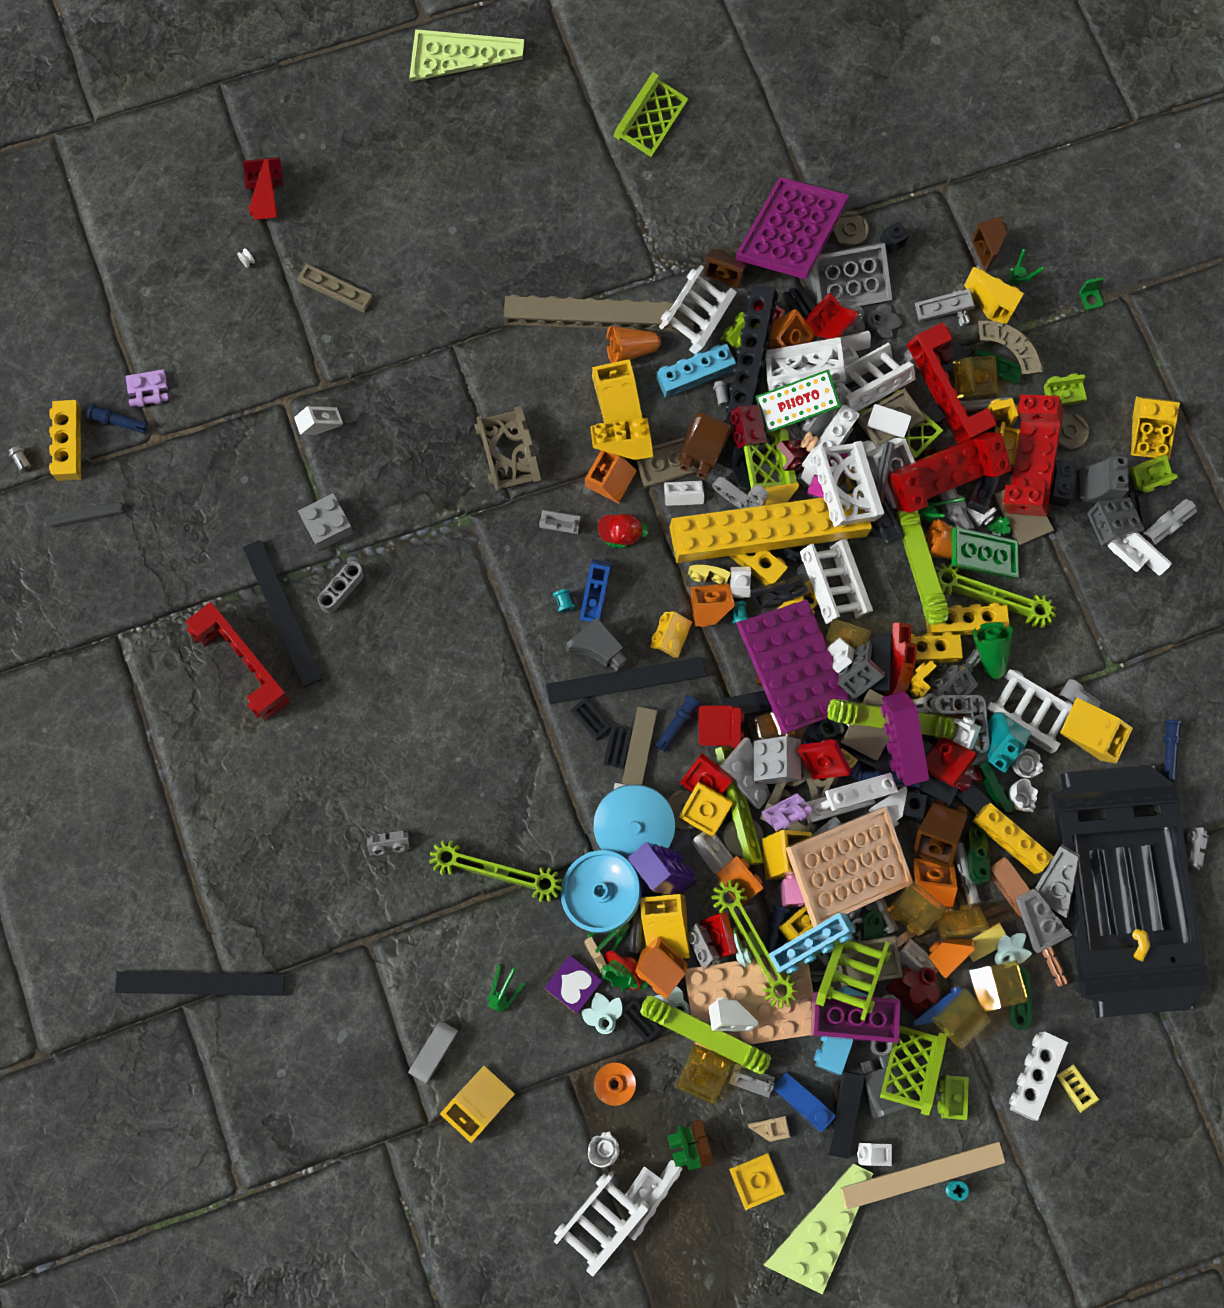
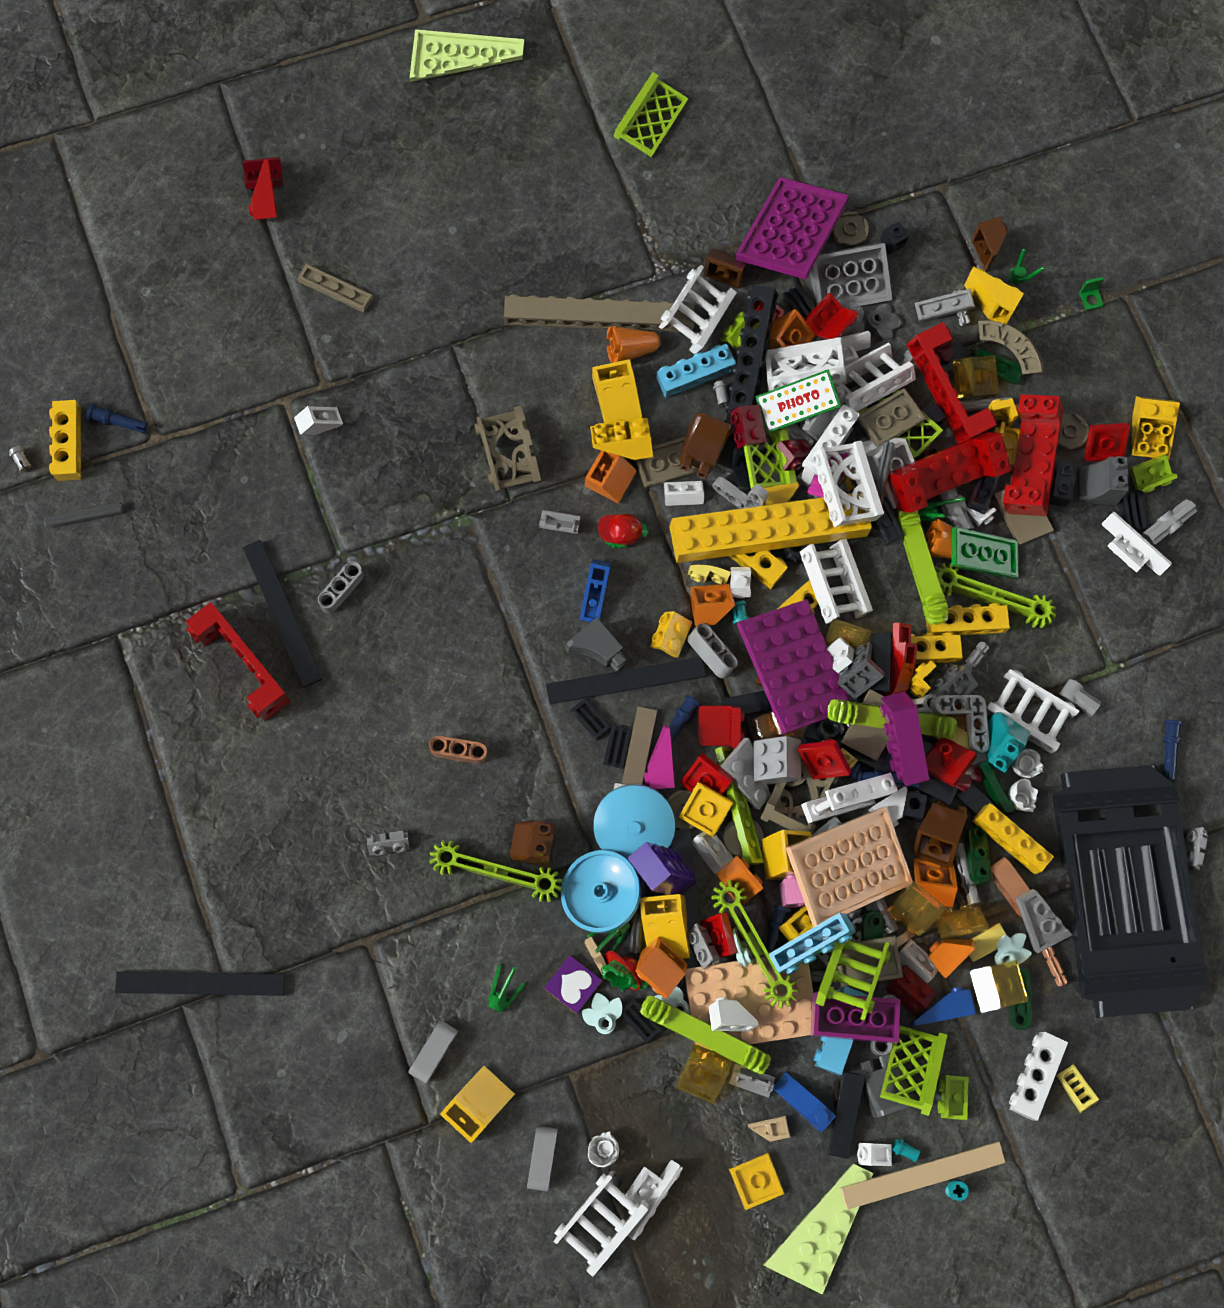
(146, 383): lavender plate -> none
(246, 258): white bush -> none
(325, 521): light grey brick -> none
(451, 743): none -> nougat beam
(533, 842): none -> reddish brown hips
(542, 1158): none -> light grey beam
(564, 601): teal bush -> none
(625, 1079): orange dish -> none
(660, 766): none -> dark pink slope
(695, 1146): green hips -> none
(712, 650): none -> light grey beam
(778, 592): black hinge -> none
(787, 812): lavender plate -> none
(809, 441): light nougat bush -> none
(889, 421): white slope -> none
(905, 1150): none -> teal pin
(919, 987): dark red plate -> none
(962, 1019): clear yellow slope -> none
(966, 732): white bracket -> none
(994, 647): green cone -> none
(1000, 526): green plant -> none
(1058, 880): light grey wing -> none
(1068, 388): lime bracket -> none
(1096, 731): yellow slope -> none
(1106, 441): none -> red tile
(1114, 519): dark grey bracket -> none
(1144, 943): yellow arm -> none

